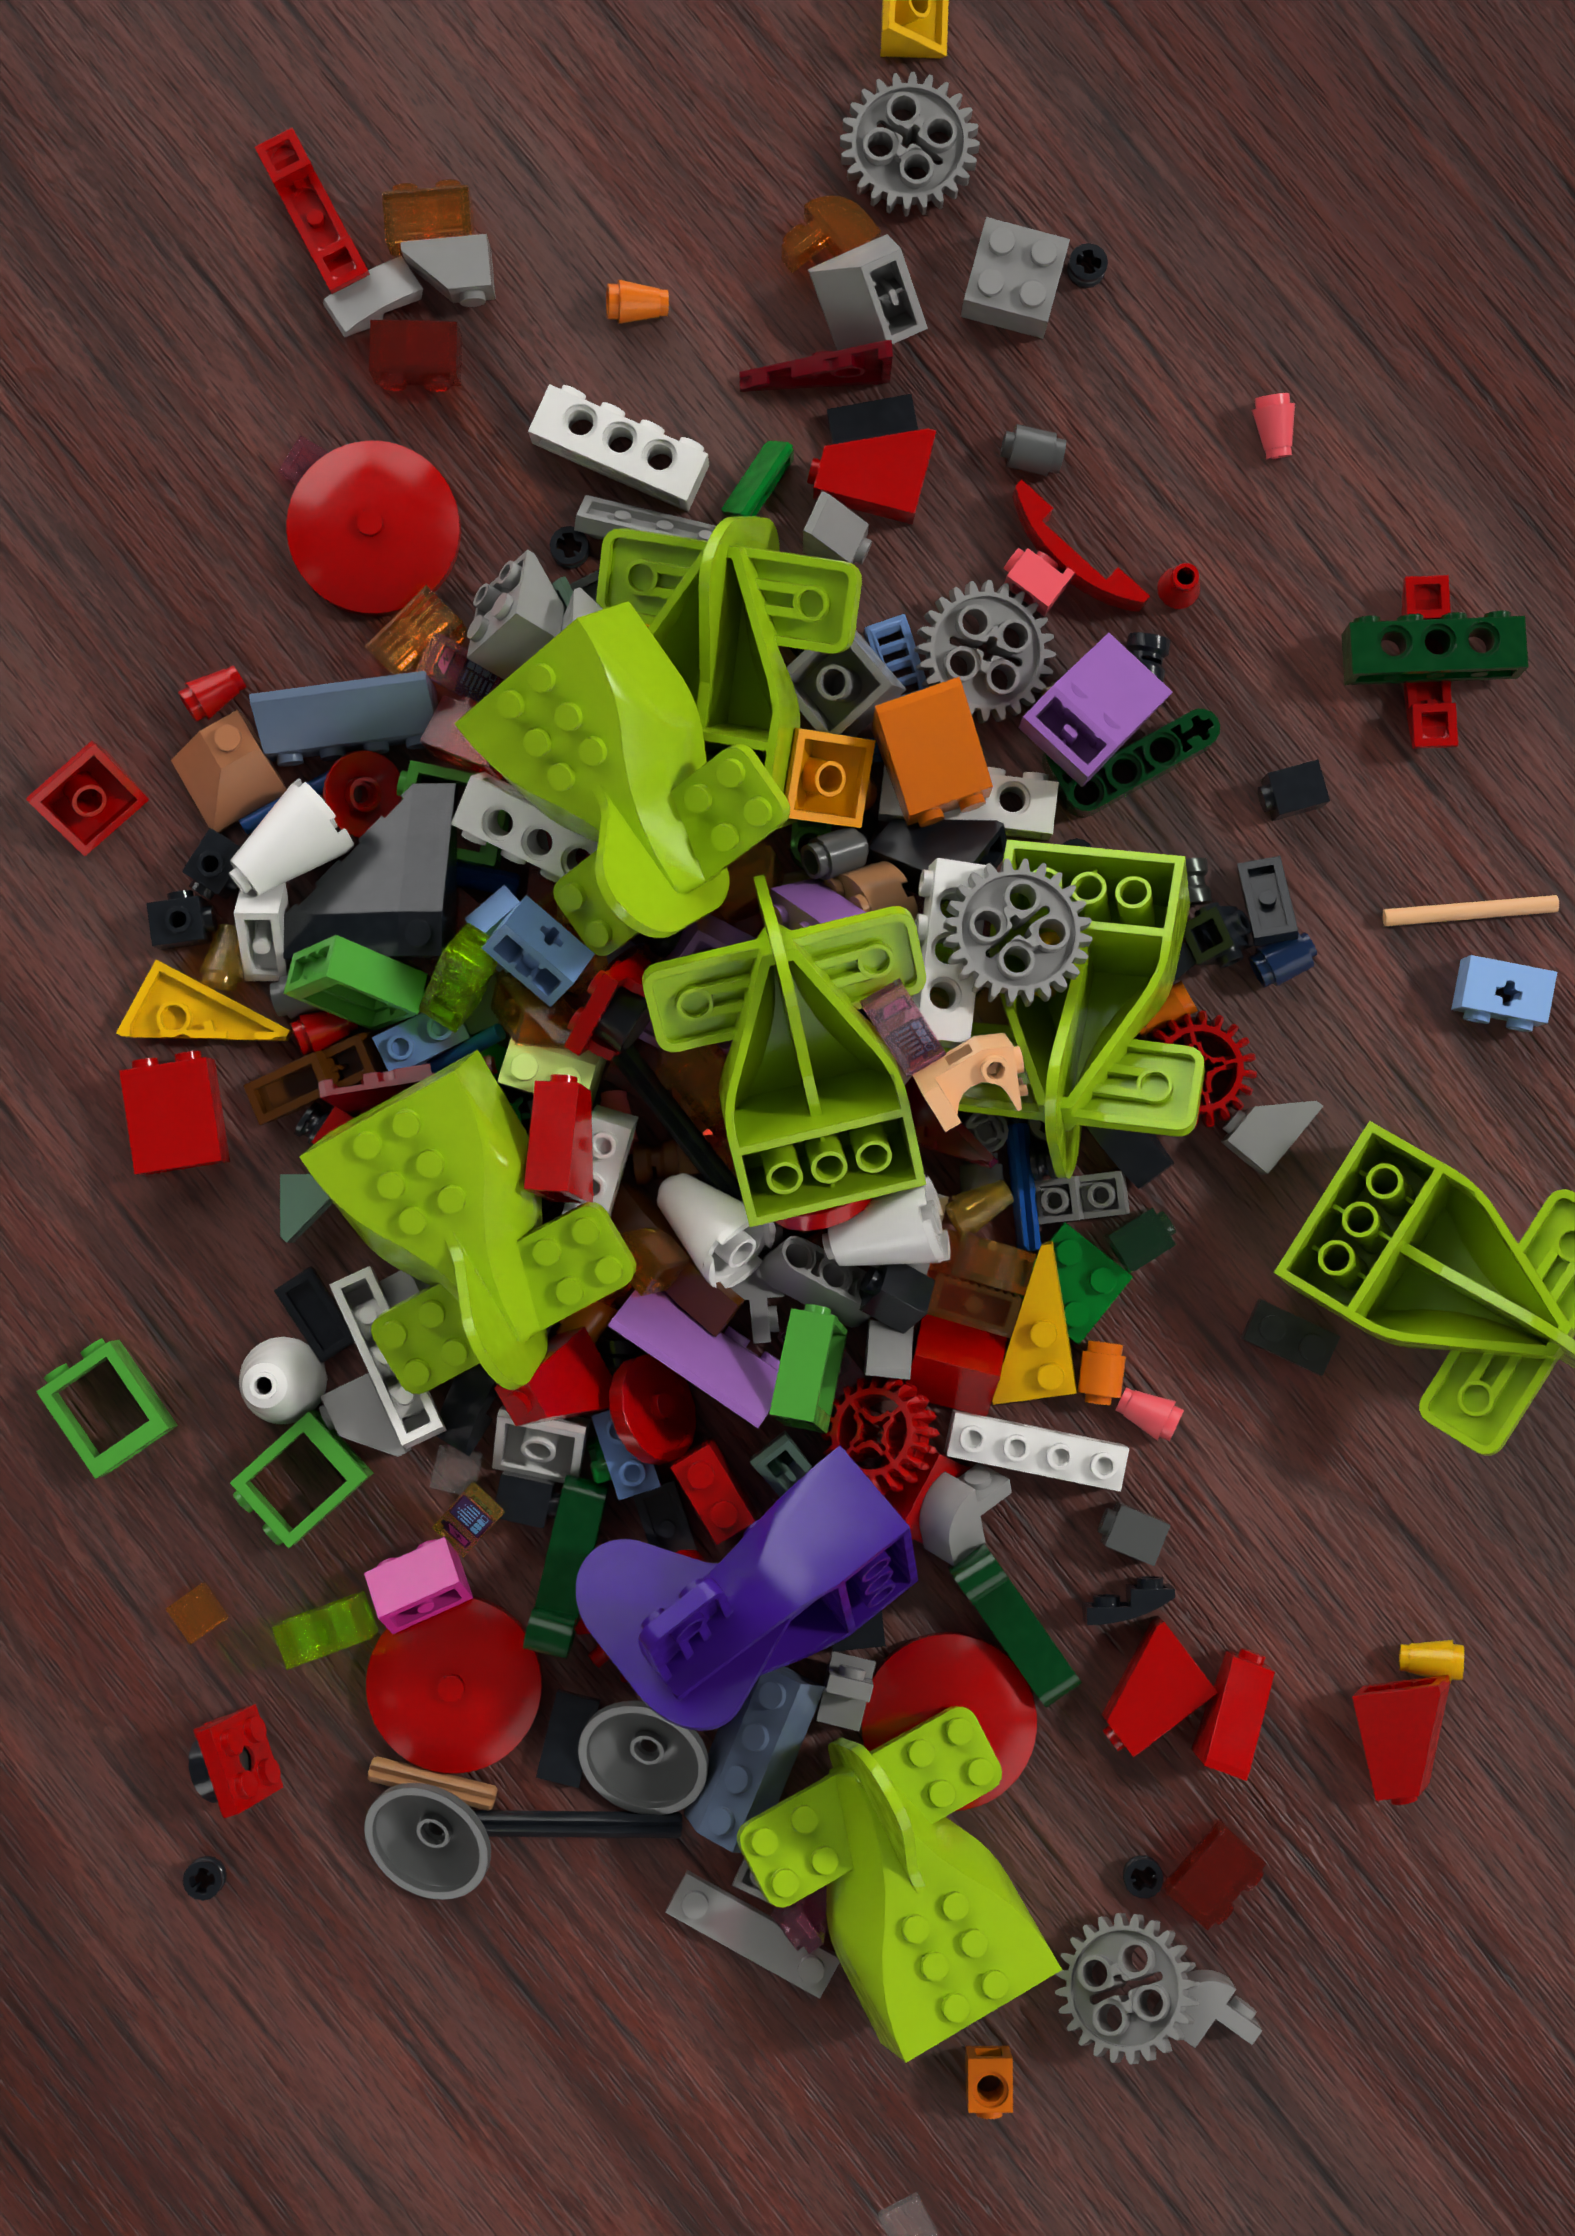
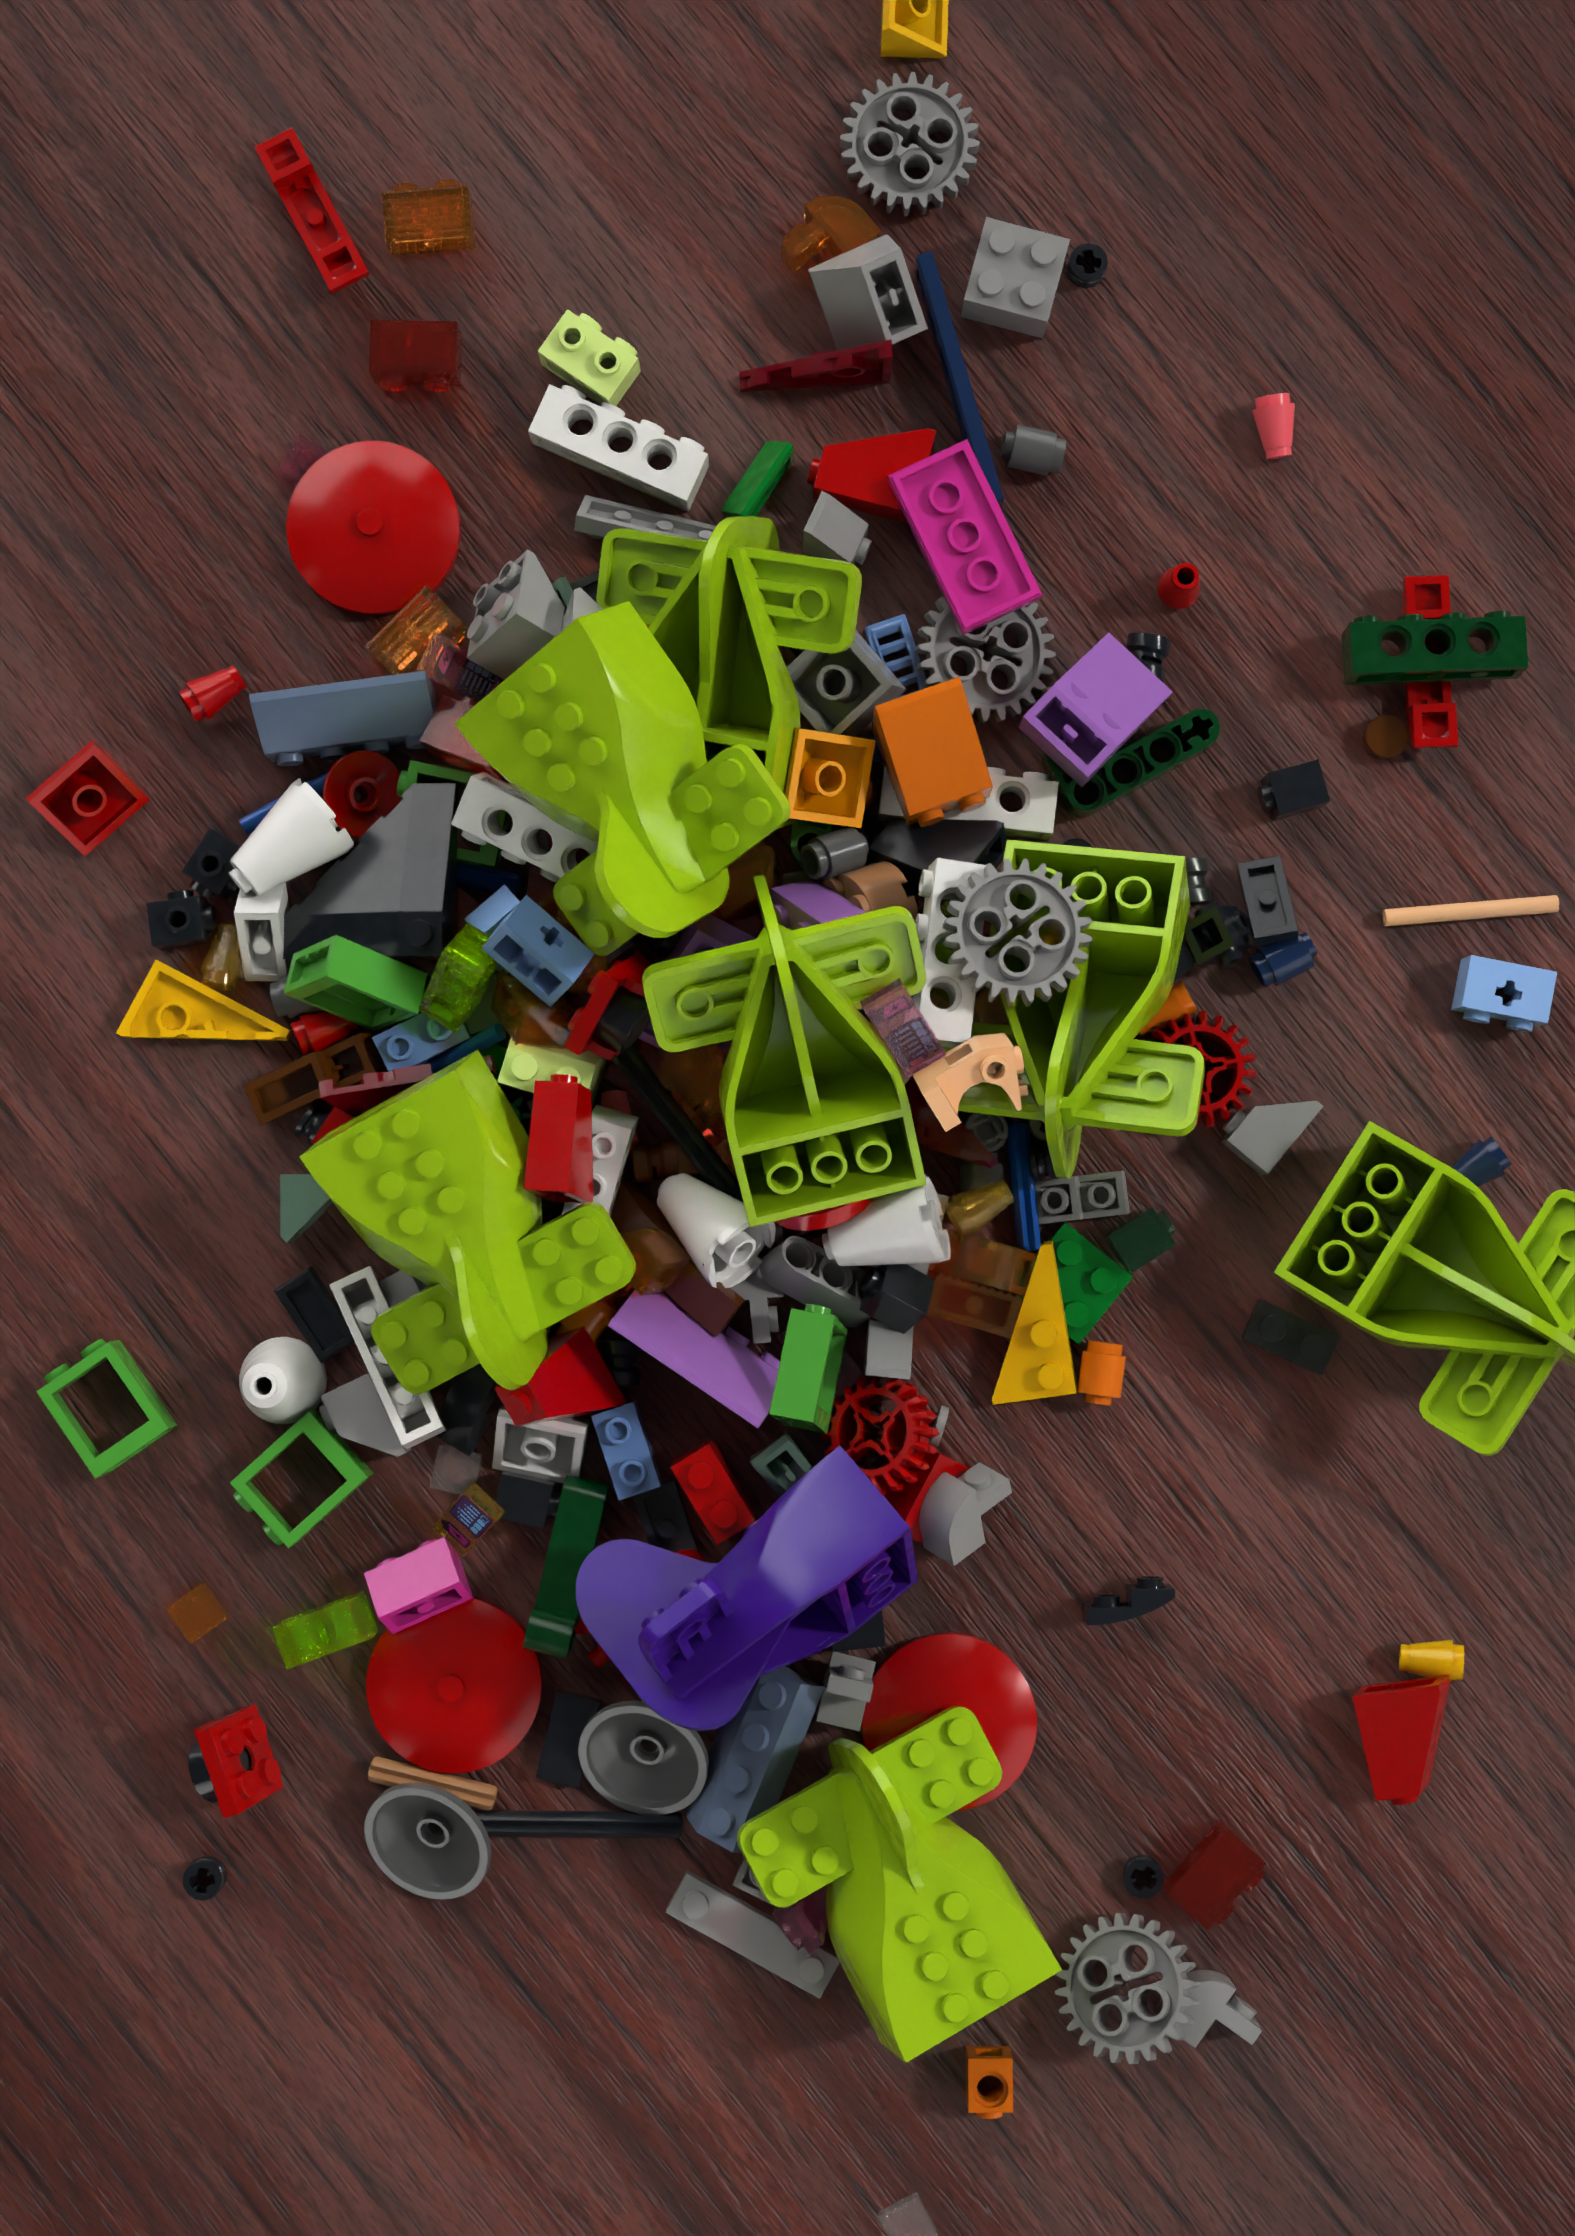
(174, 1114): red brick -> none
(228, 772): nougat slope -> none
(368, 299): light grey slope -> none
(454, 266): light grey slope -> none
(558, 554): black bush -> none
(590, 359): none -> yellowish green brick
(598, 1465): green tile -> none
(635, 302): orange cone -> none
(652, 1410): red wheel -> none
(872, 419): black tile -> none
(939, 1423): none -> light grey piece
(954, 367): none -> dark blue tile
(956, 1364): red slope -> none
(964, 537): none -> dark pink tile
(1015, 1625): dark green beam -> none
(1036, 1450): white brick -> none
(1037, 577): coral brick -> none
(1116, 590): red slope -> none
(1133, 1532): dark grey brick -> none
(1135, 1153): black slope -> none
(1150, 1413): coral cone -> none
(1154, 1691): red slope -> none
(1234, 1714): red slope -> none
(1386, 736): none -> reddish brown tile
(1483, 1162): none -> dark blue cone

